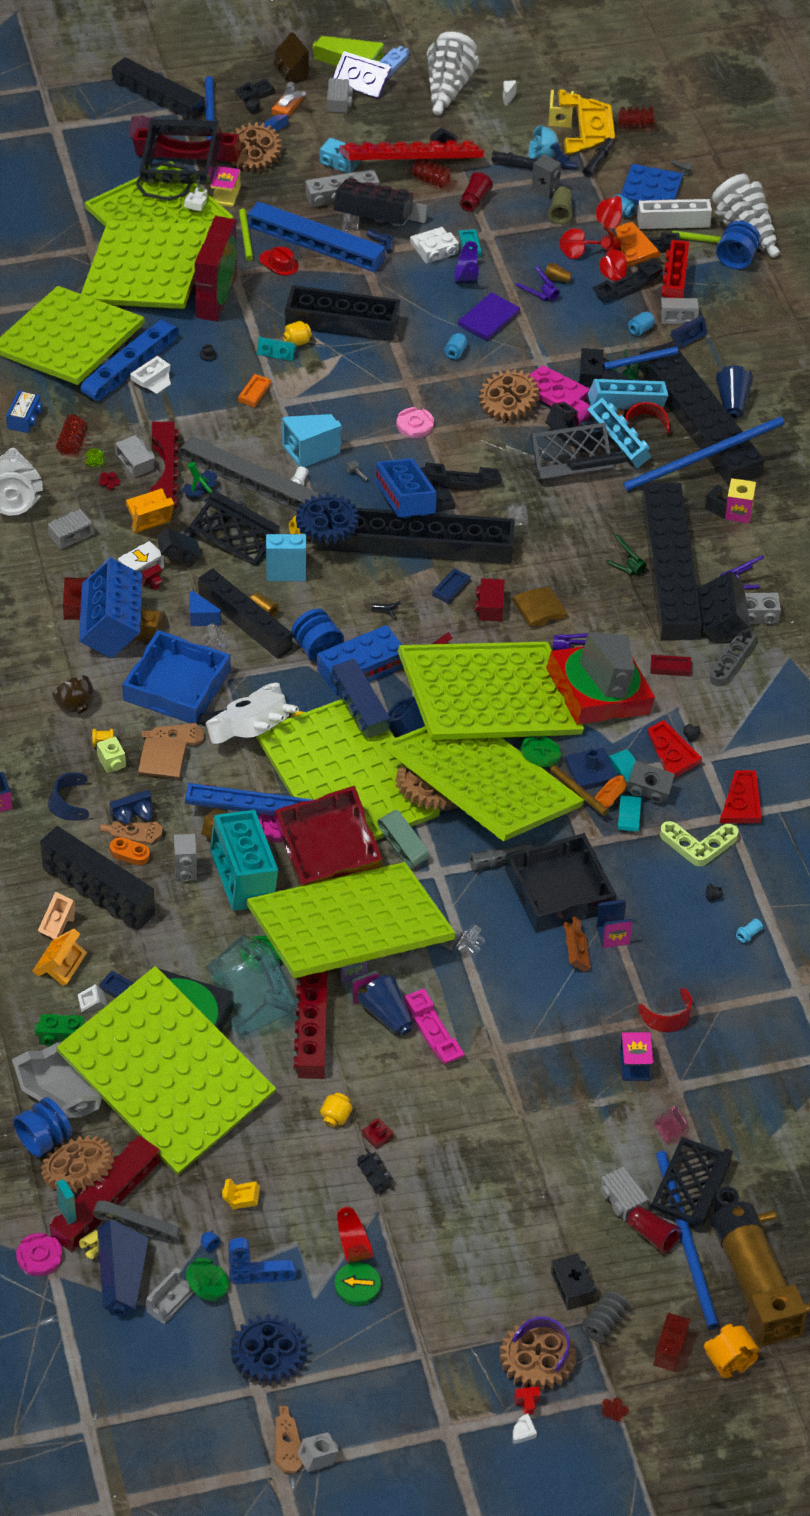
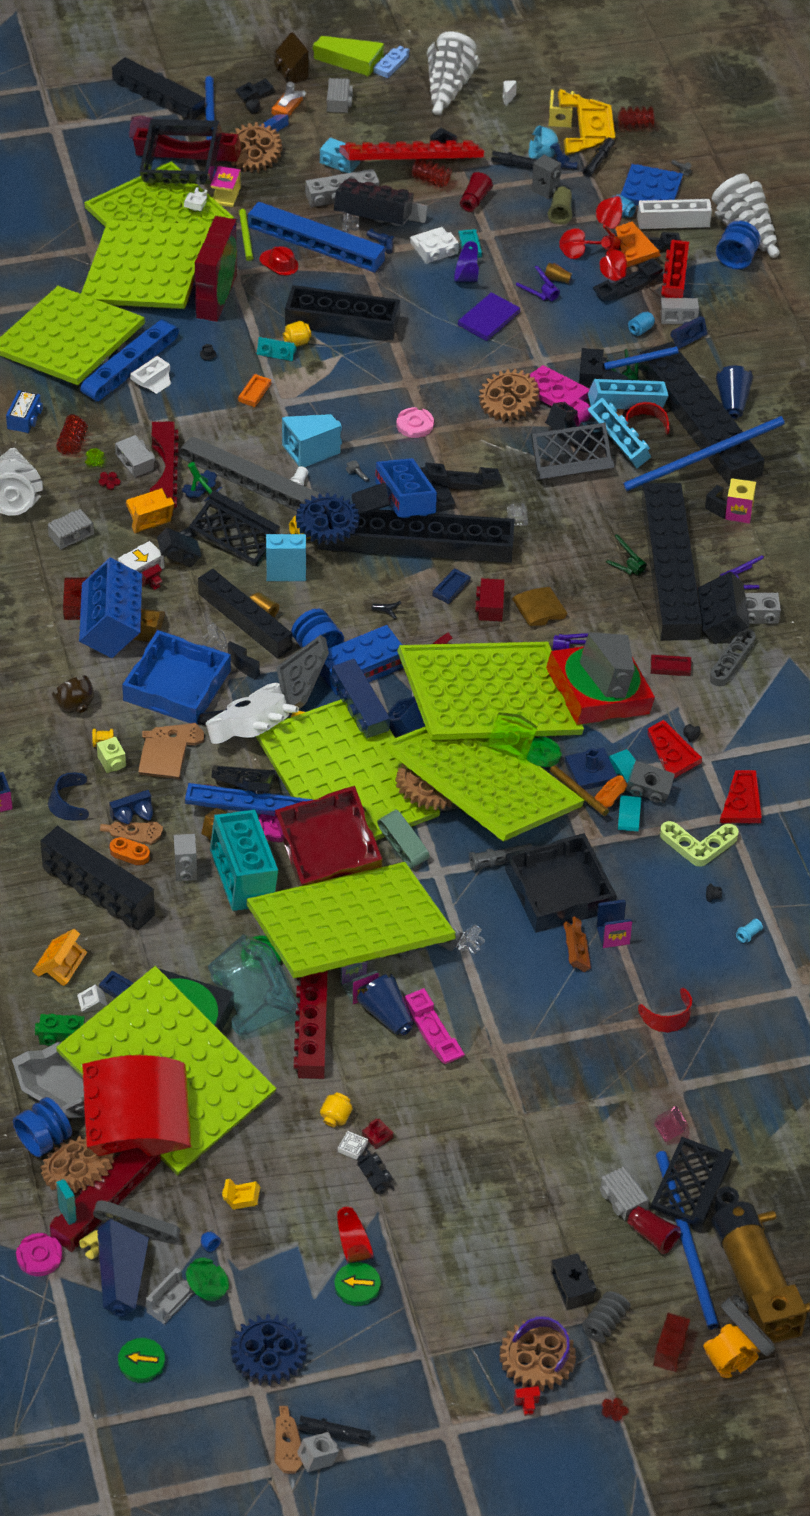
(58, 913): light nougat slope -> none
(136, 1105): none -> red slope
(141, 1360): none -> green tile
(163, 197): black piece -> none
(203, 612): blue slope -> none
(243, 662): none -> black slope
(247, 1272): blue beam -> none
(248, 778): none -> black plate
(301, 670): none -> dark grey plate
(335, 1430): none -> black pin
(352, 1145): none -> white tile
(364, 74): tile -> none
(372, 498): none -> black slope
(455, 346): dark azure brick -> none
(512, 735): none -> clear neon green slope
(523, 1430): white tile -> none
(599, 460): black axle -> none
(636, 1056): piece -> none
(699, 237): lime bar -> none
(736, 1309): none -> dark grey beam

